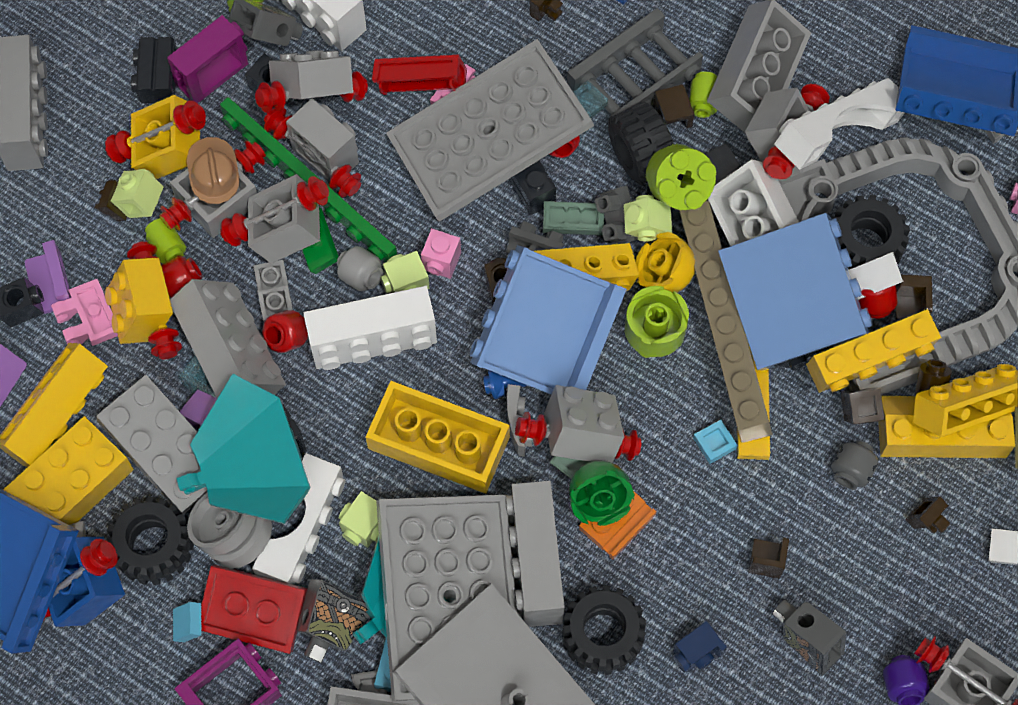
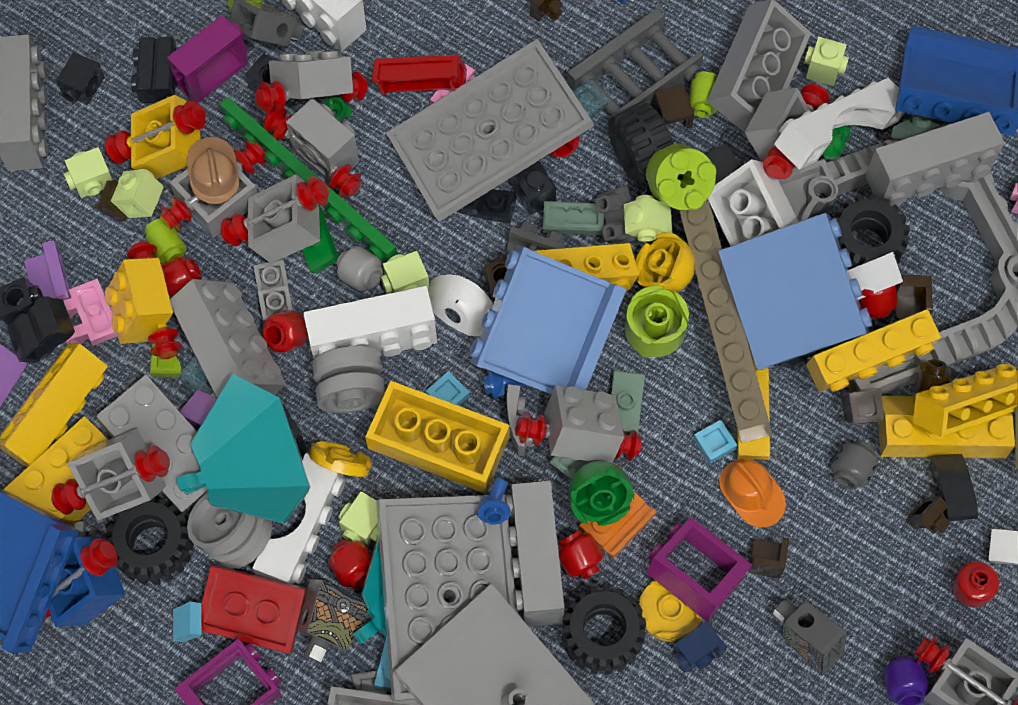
(40, 329): none -> black brick
(80, 79): none -> black brick
(87, 172): none -> yellowish green brick
(113, 476): none -> light grey brick
(165, 367): none -> lime tile
(338, 105): none -> green plate
(339, 459): none -> yellow tile
(348, 379): none -> light grey wheel
(350, 563): none -> red head
(441, 253): bright pink brick -> none
(449, 390): none -> medium azure tile
(471, 305): none -> white piece
(491, 508): none -> blue plate
(492, 206): none -> black slope
(580, 554): none -> red head
(629, 394): none -> sand green plate
(666, 615): none -> yellow tile
(683, 586): none -> magenta window
(752, 493): none -> orange piece
(826, 61): none -> yellowish green brick
(837, 145): none -> green plate
(916, 126): none -> sand green plate
(935, 159): none -> light grey brick
(955, 487): none -> black slope
(975, 584): none -> red head

